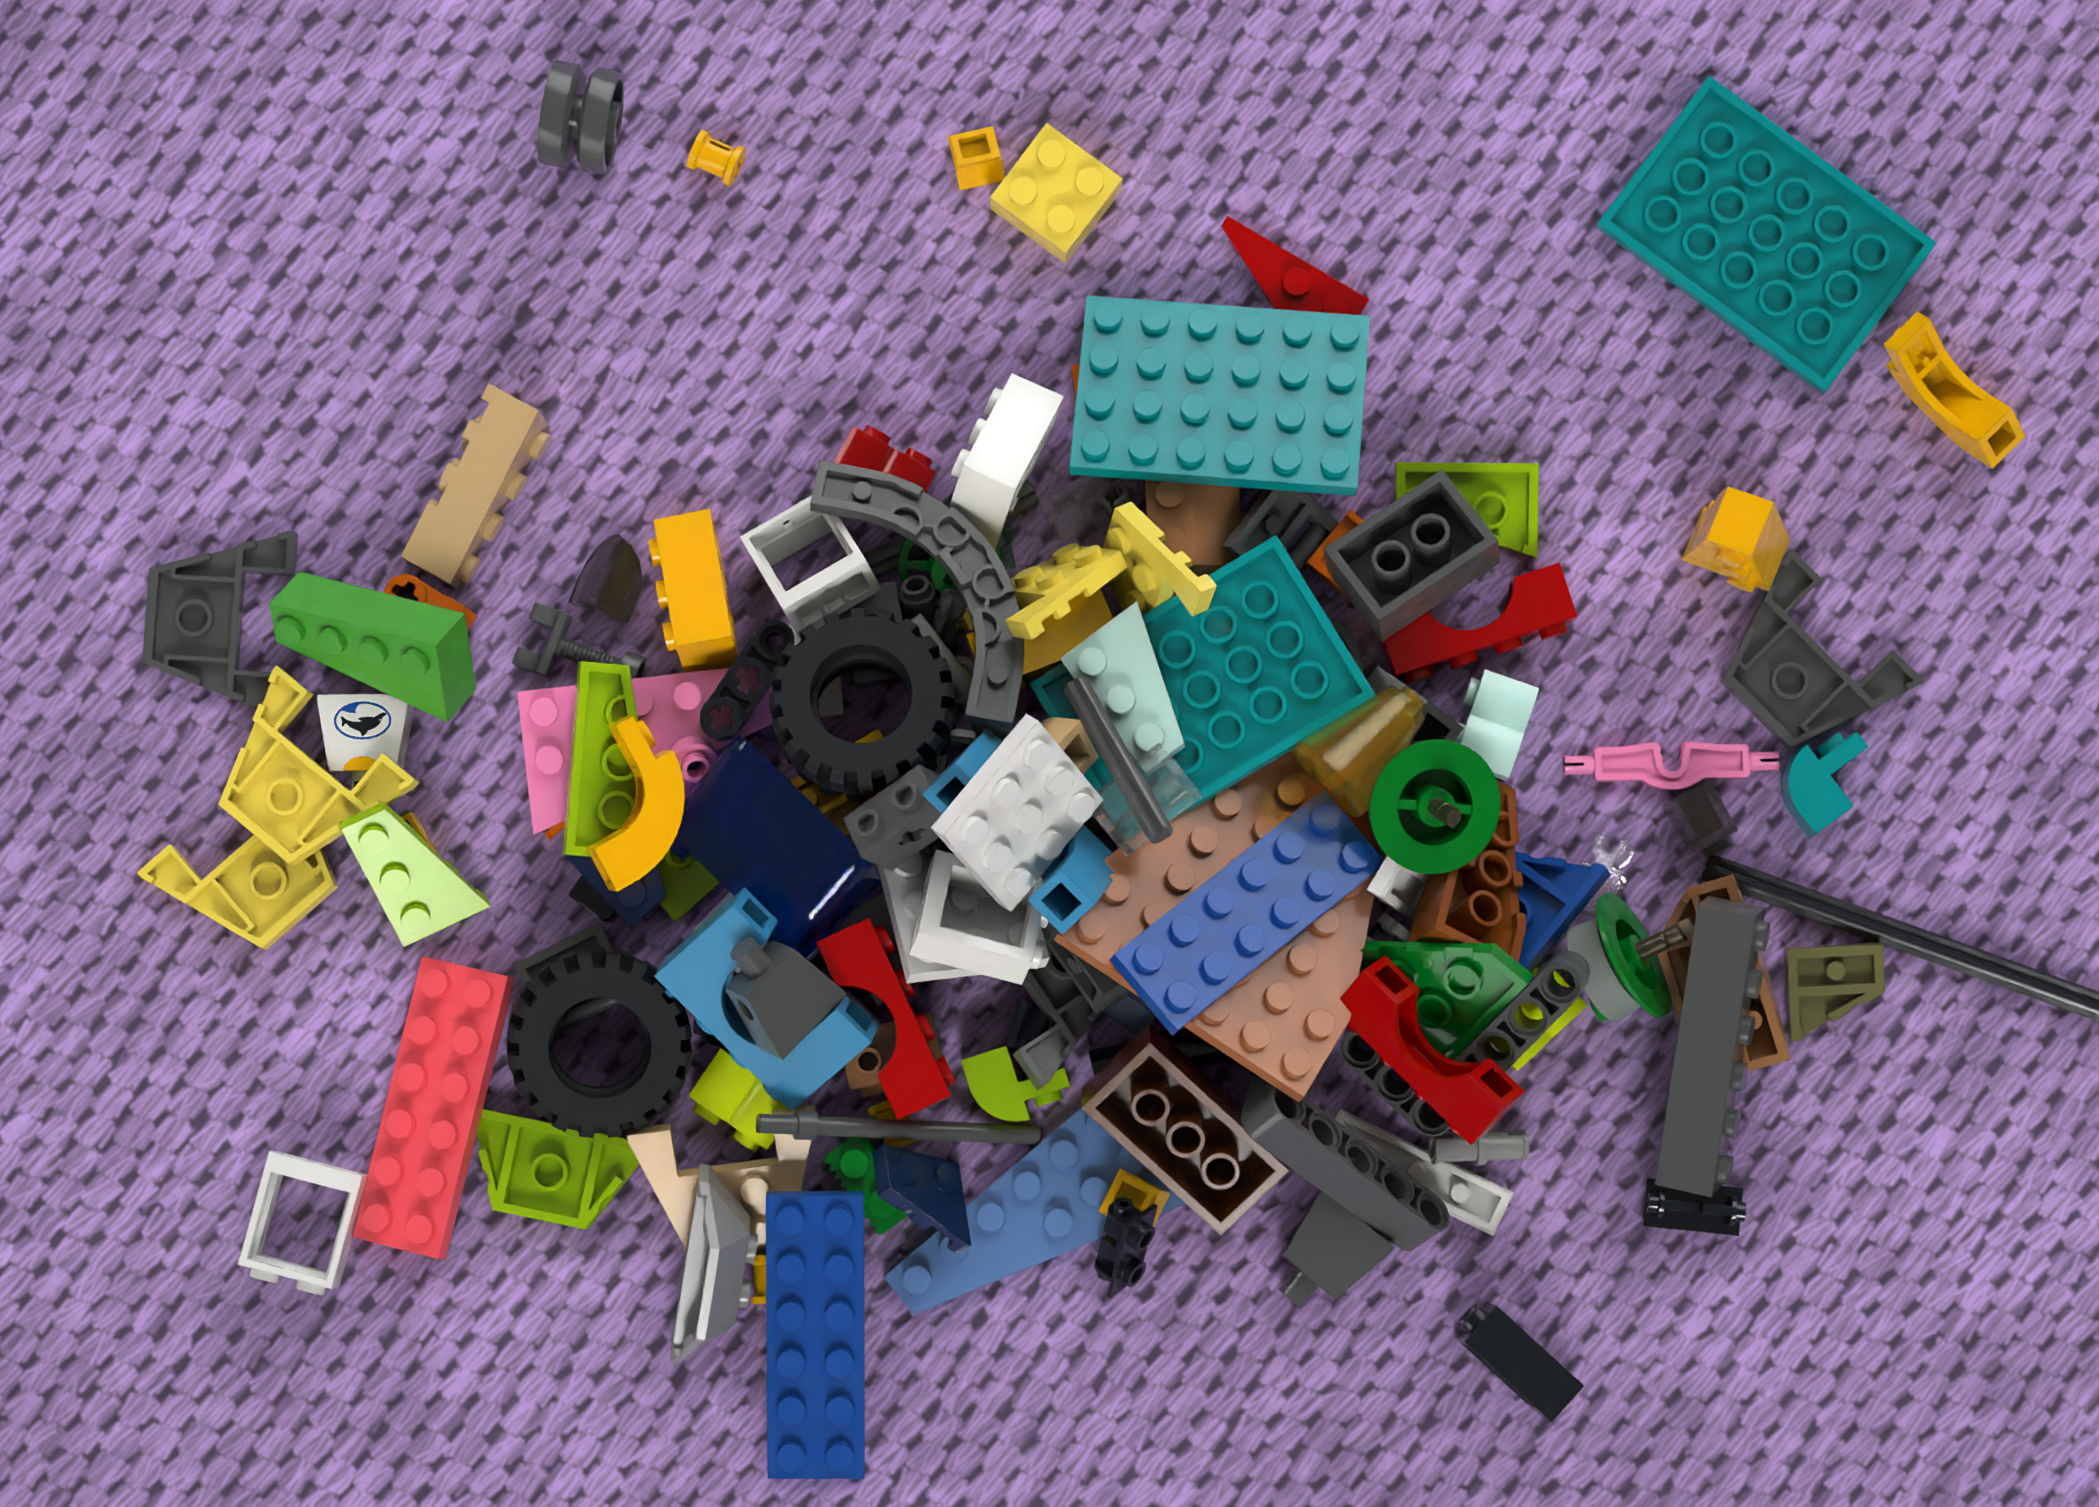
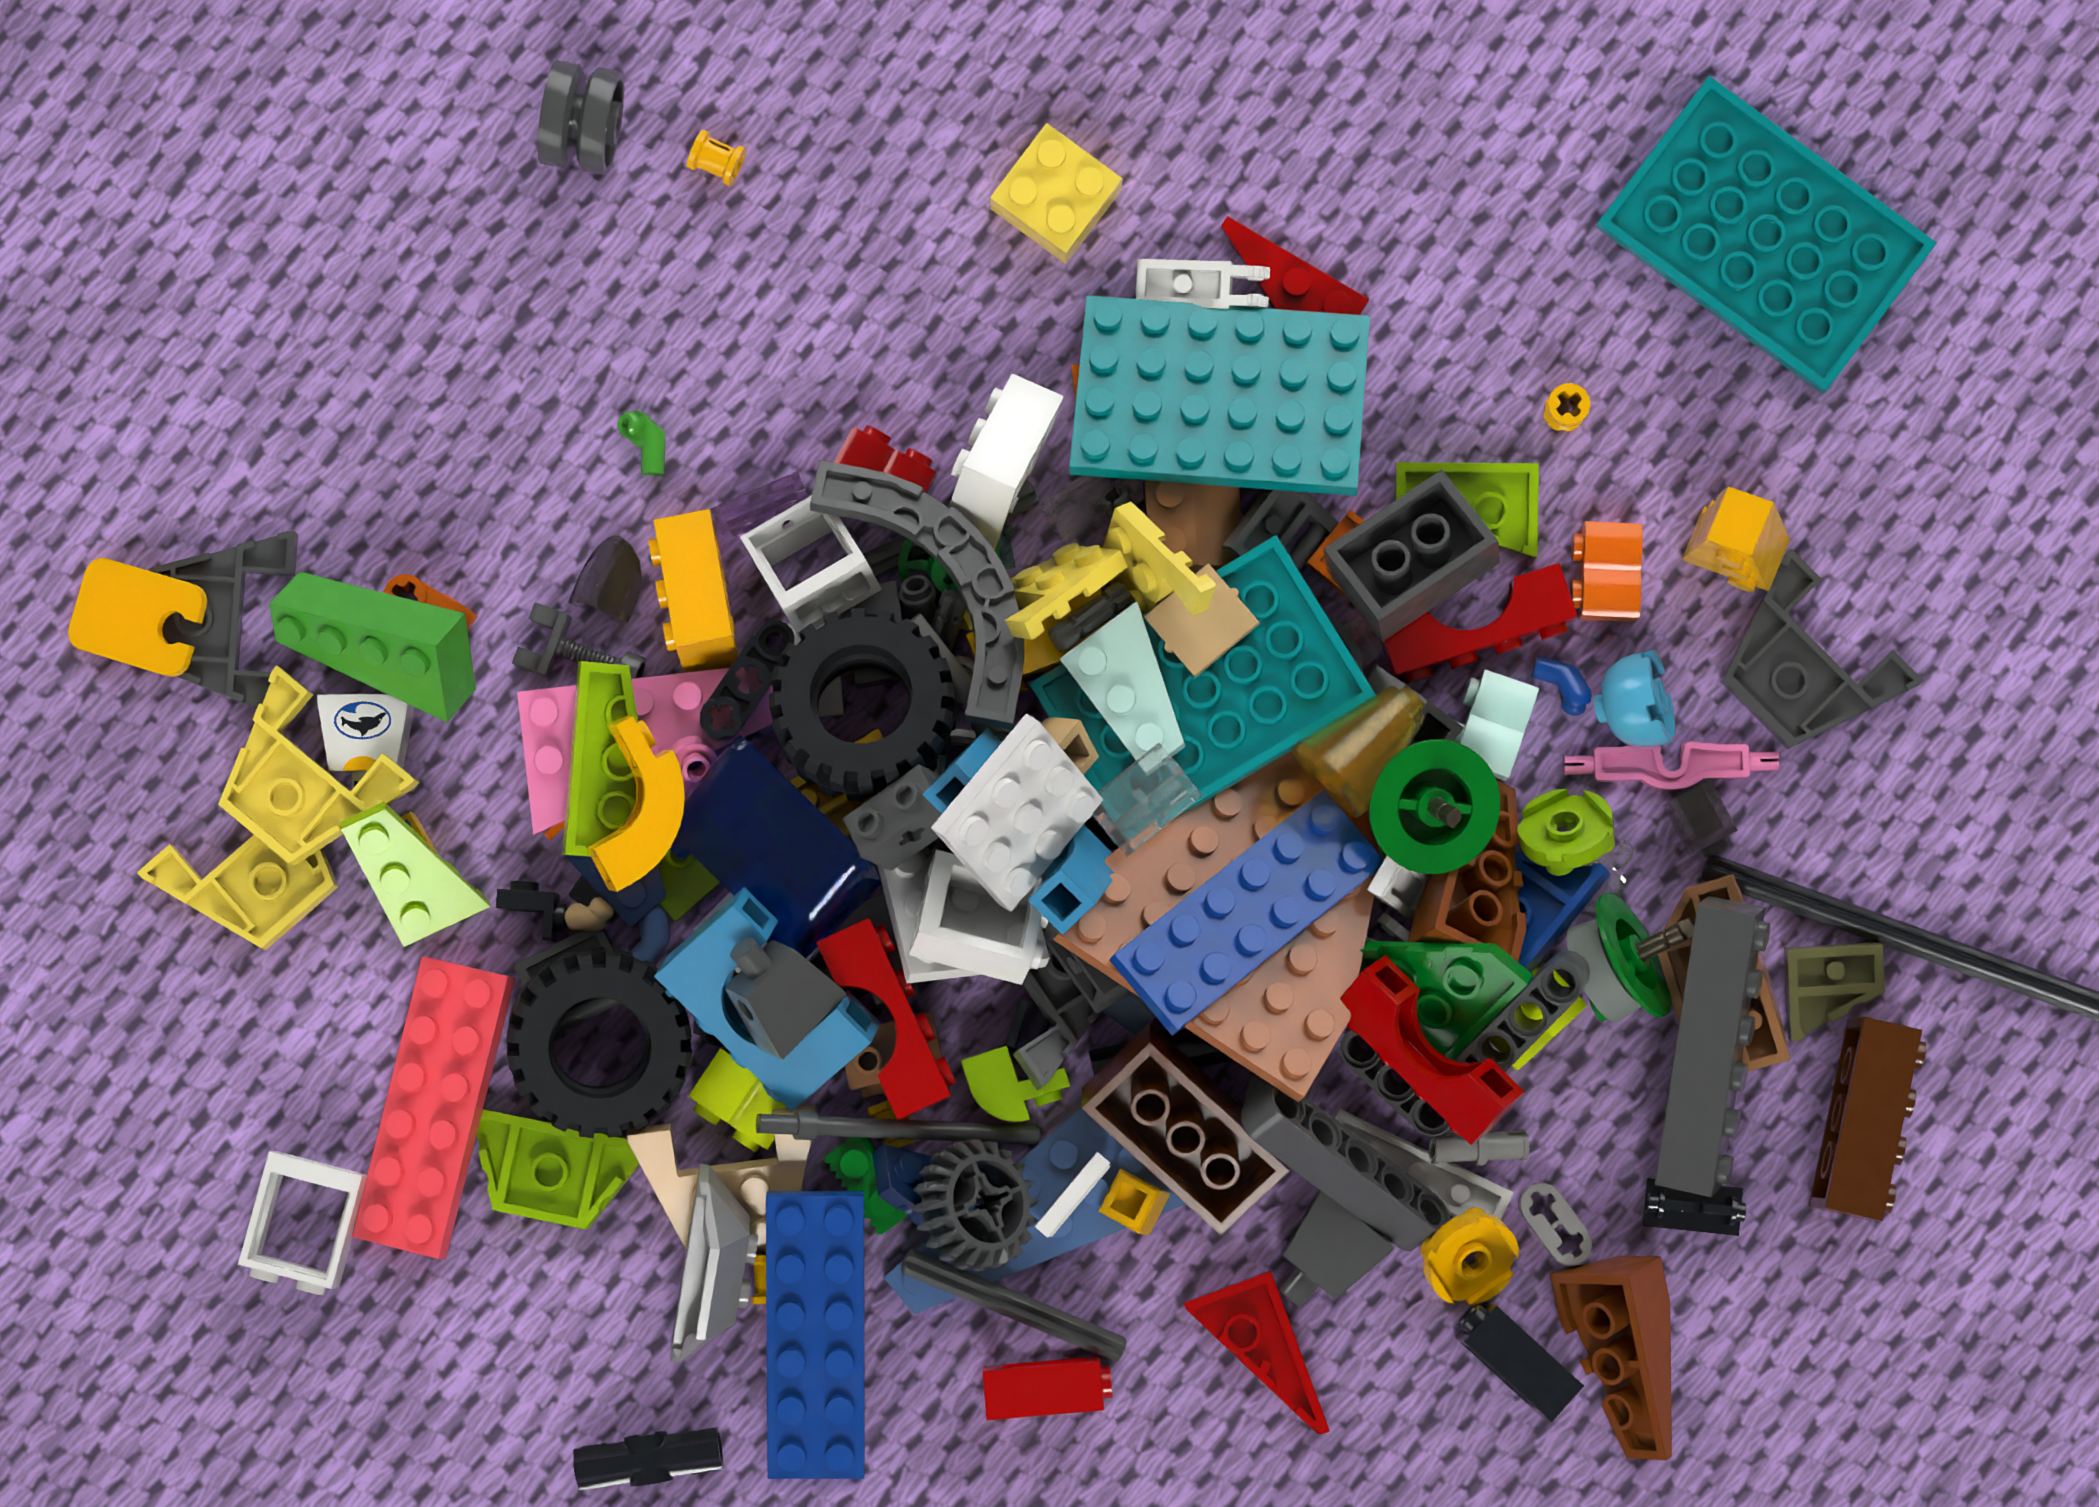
(124, 613): none -> yellow piece
(477, 488): tan wedge -> none
(526, 897): none -> black bracket
(588, 918): none -> tan arm
(648, 437): none -> bright green arm
(648, 1458): none -> black piece
(654, 935): none -> medium blue arm
(744, 511): none -> clear purple plate
(955, 1183): none -> dark grey gear
(976, 158): yellow slope -> none
(1013, 1305): none -> dark grey axle
(1045, 1388): none -> red window
(1073, 1195): none -> white tile
(1090, 616): none -> dark grey axle
(1118, 760): dark grey axle -> none
(1125, 1244): black hinge -> none
(1198, 282): none -> white hinge
(1208, 635): none -> tan piece
(1257, 1332): none -> red wing
(1457, 1239): none -> yellow plate
(1564, 1216): none -> light grey beam
(1565, 393): none -> yellow bush
(1569, 681): none -> blue arm
(1569, 849): none -> lime plate
(1607, 571): none -> orange brick
(1626, 1328): none -> dark orange wedge
(1636, 701): none -> medium azure cylinder
(1809, 788): teal brick -> none
(1867, 1119): none -> reddish brown brick
(1947, 396): yellow arch -> none

